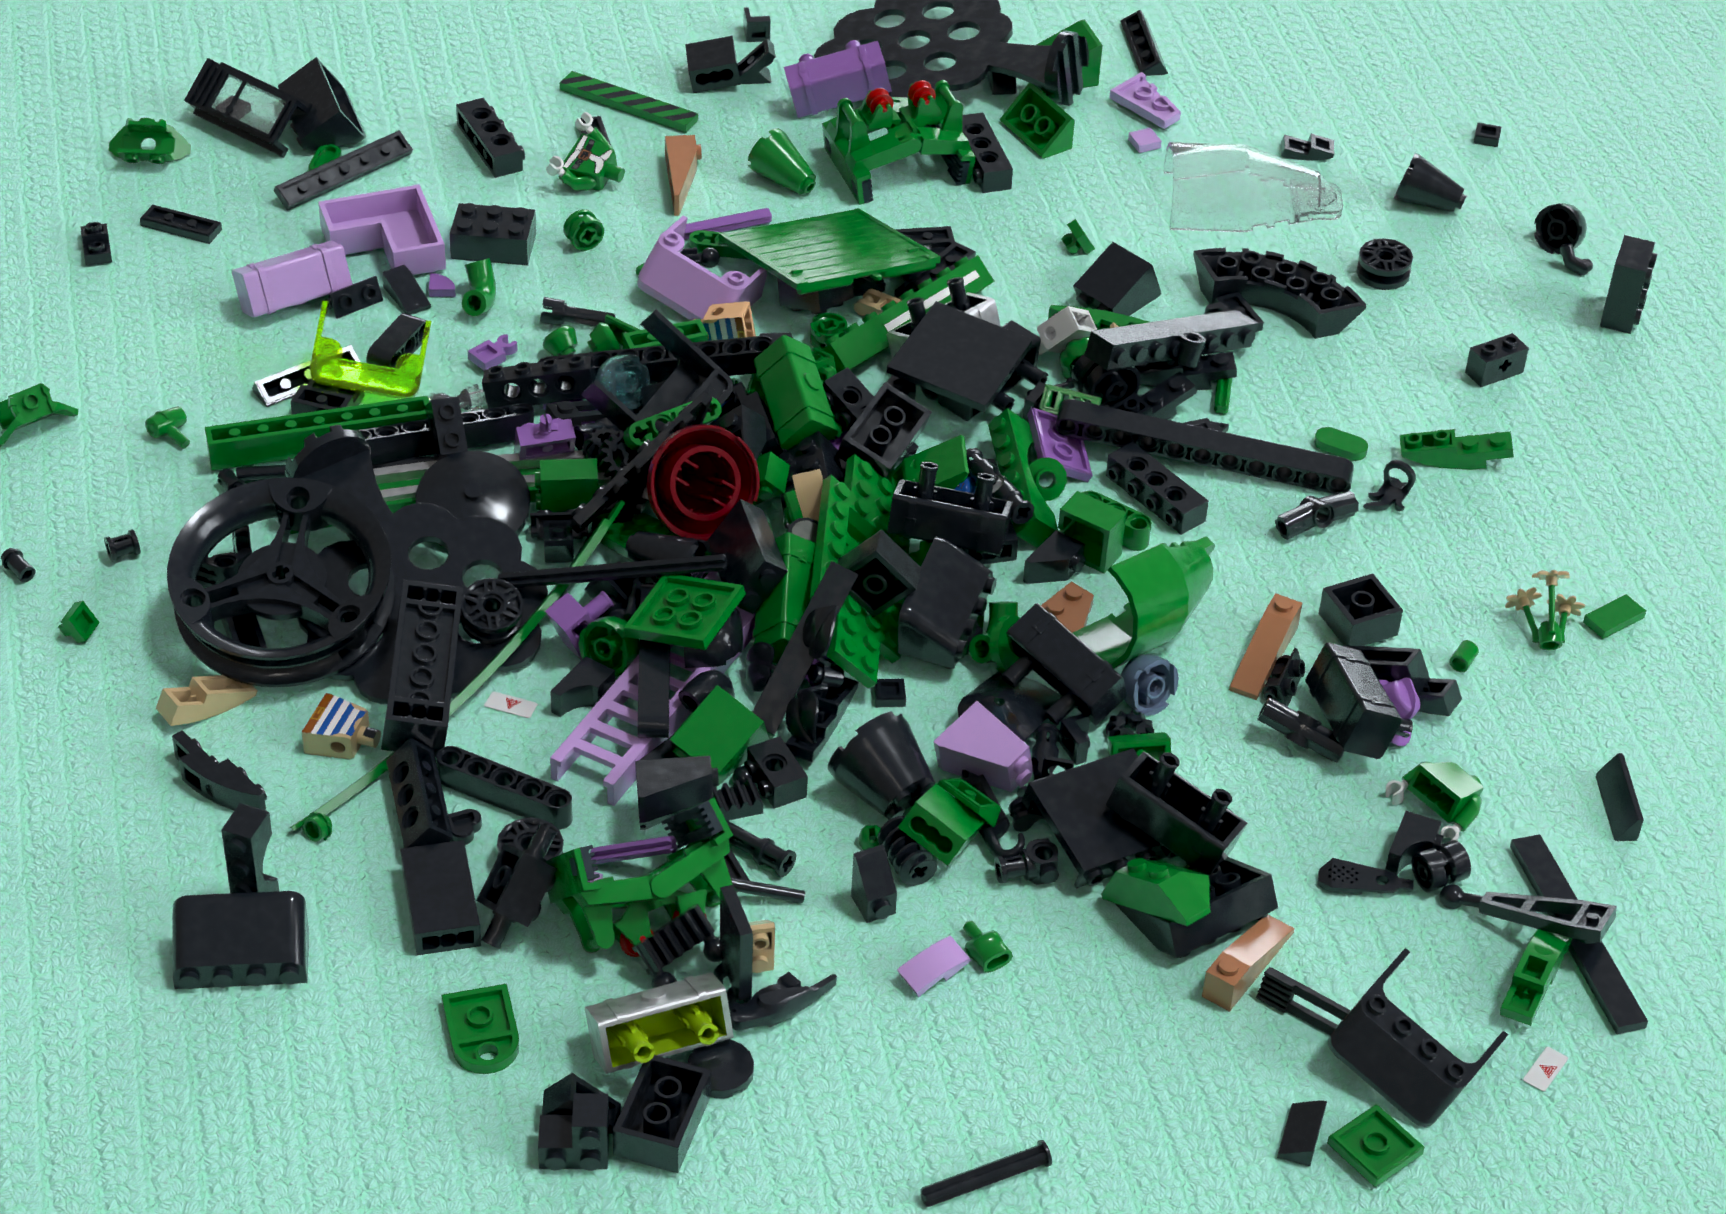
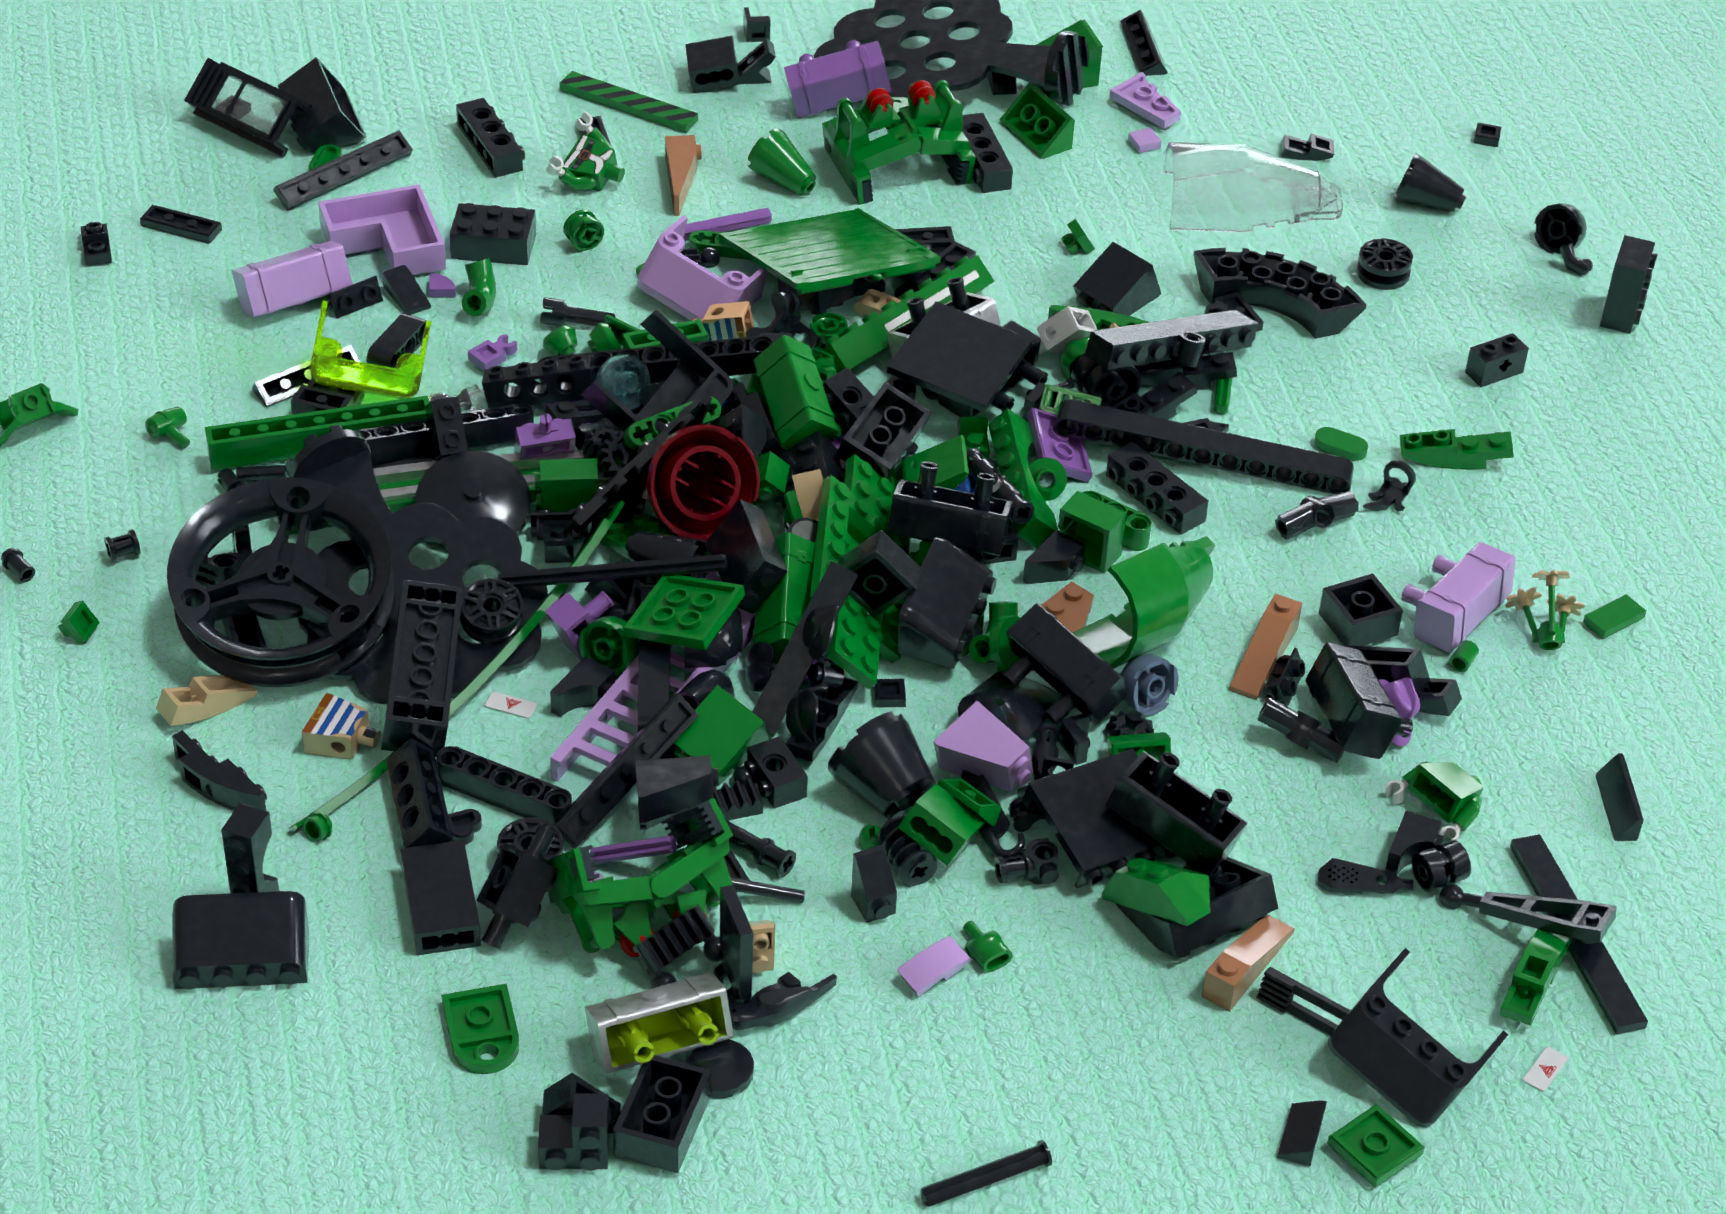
(168, 148): green piece -> none
(620, 773): none -> black tile
(787, 318): none -> black piece
(975, 433): none -> green slope
(1461, 596): none -> lavender piece

